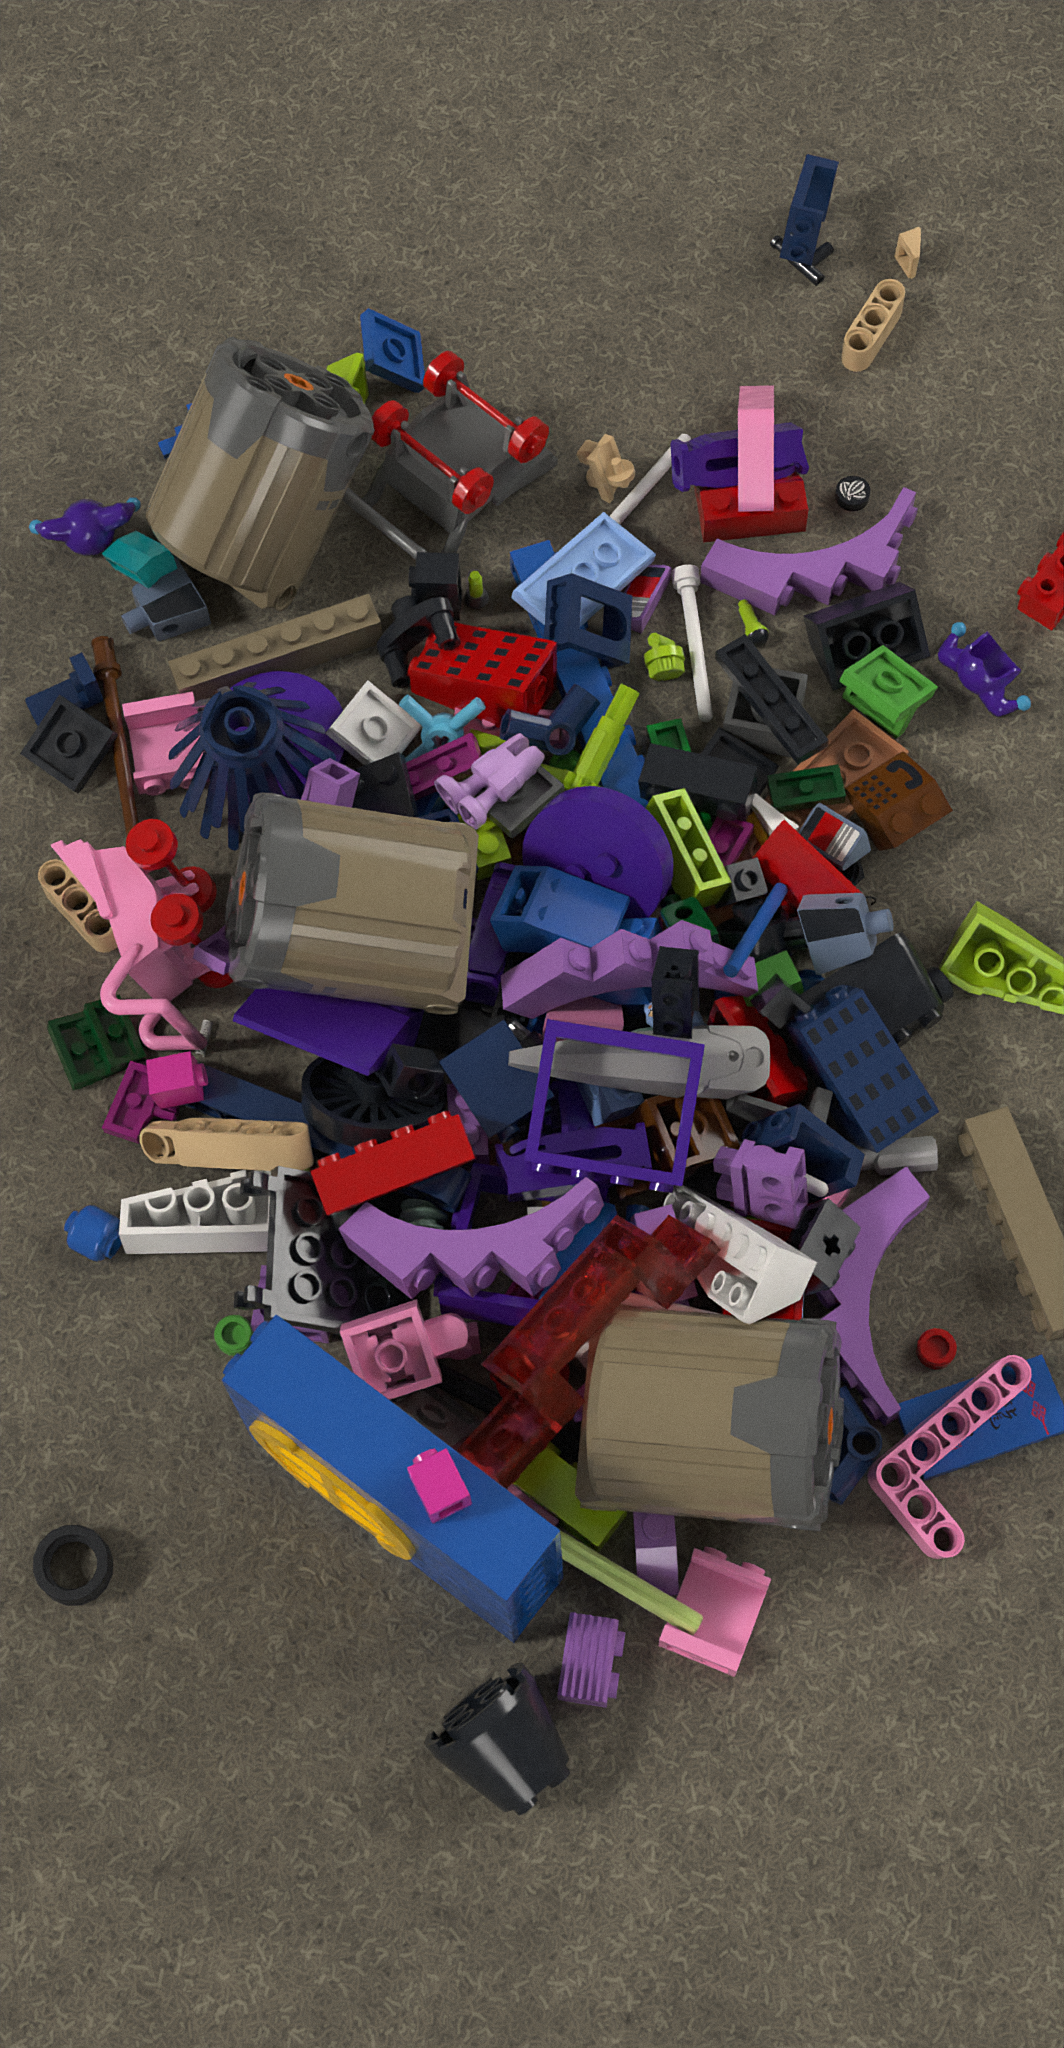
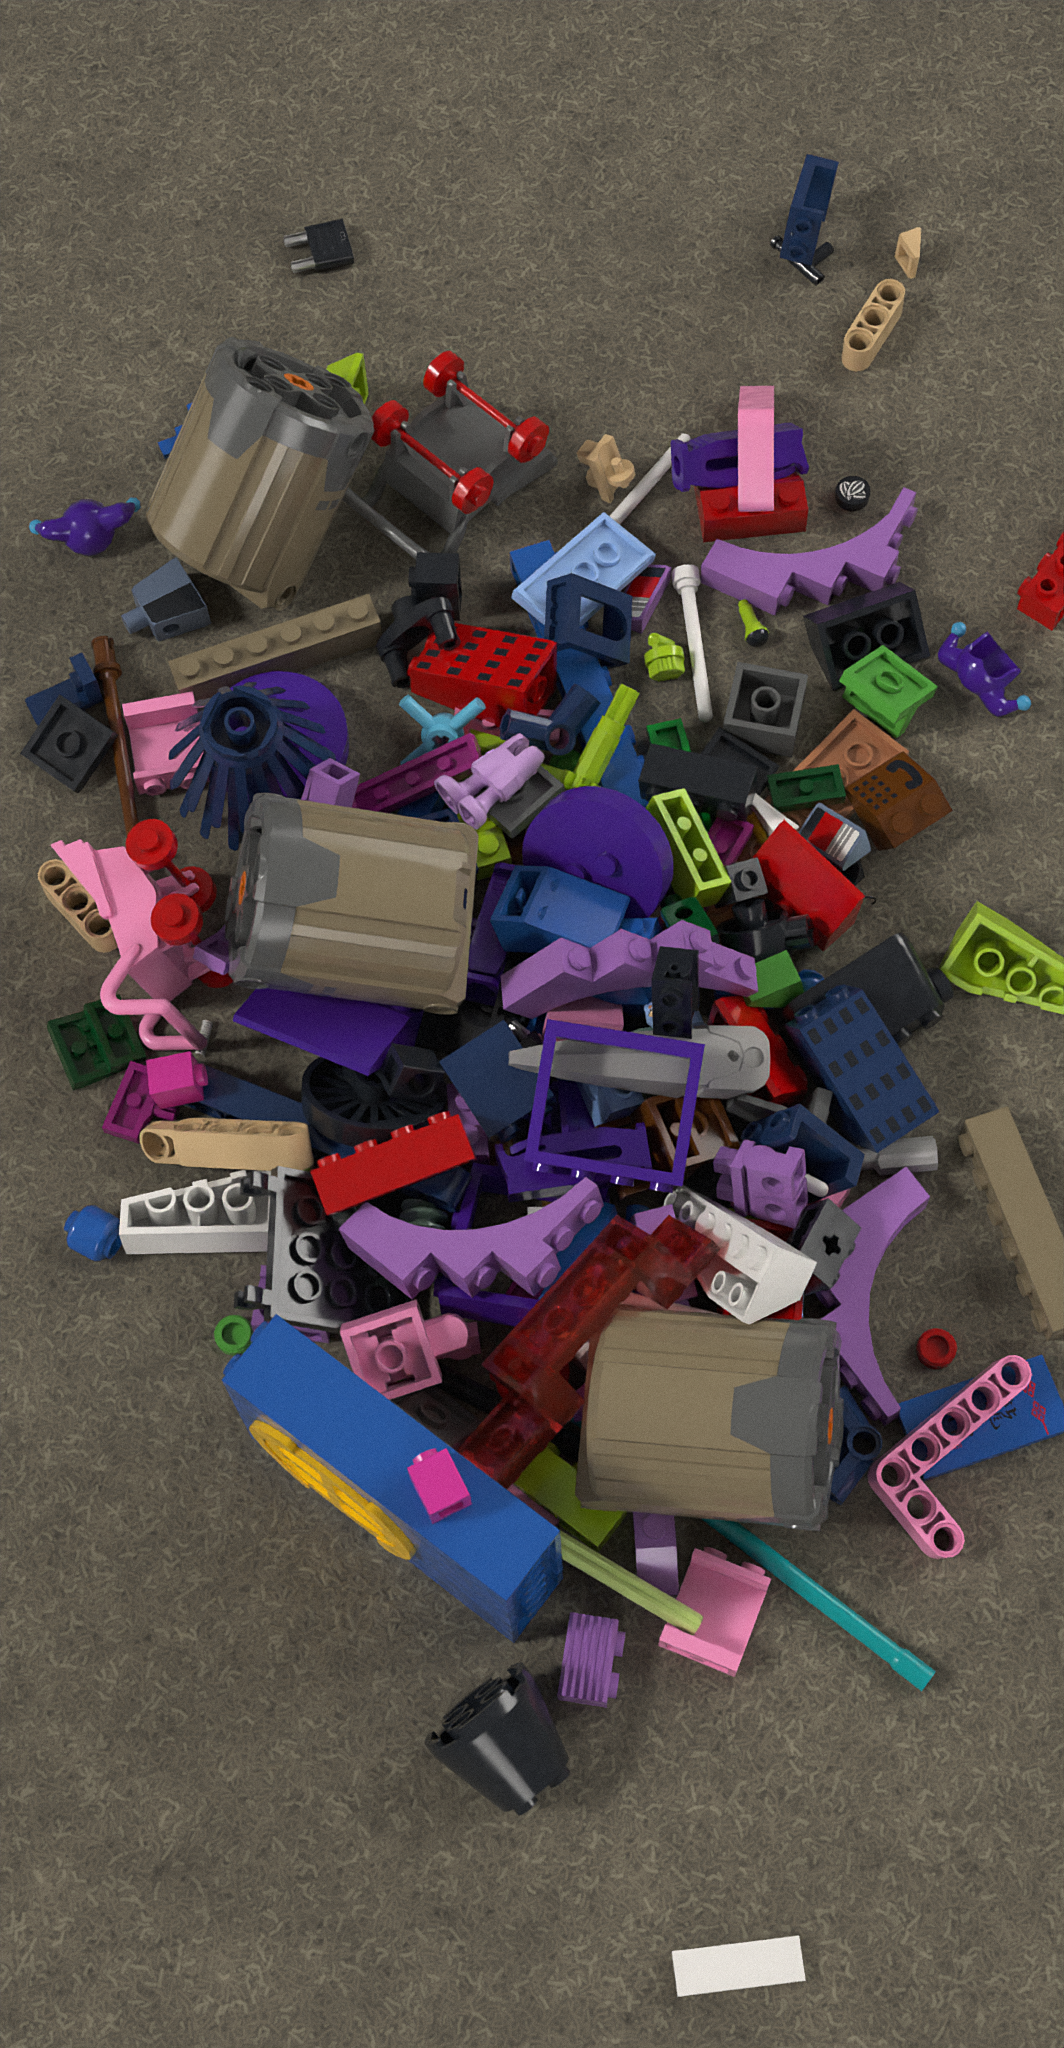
(51, 1544): black tyre -> none
(140, 558): teal piece -> none
(327, 245): none -> black piece
(373, 726): white tile -> none
(386, 787): black plate -> none
(392, 350): blue plate -> none
(476, 596): piece -> none
(738, 1966): none -> white tile
(755, 930): blue bar -> none
(771, 699): black plate -> none
(779, 1001): black panel -> none
(840, 928): sand blue torso -> none
(899, 1658): none -> teal piece

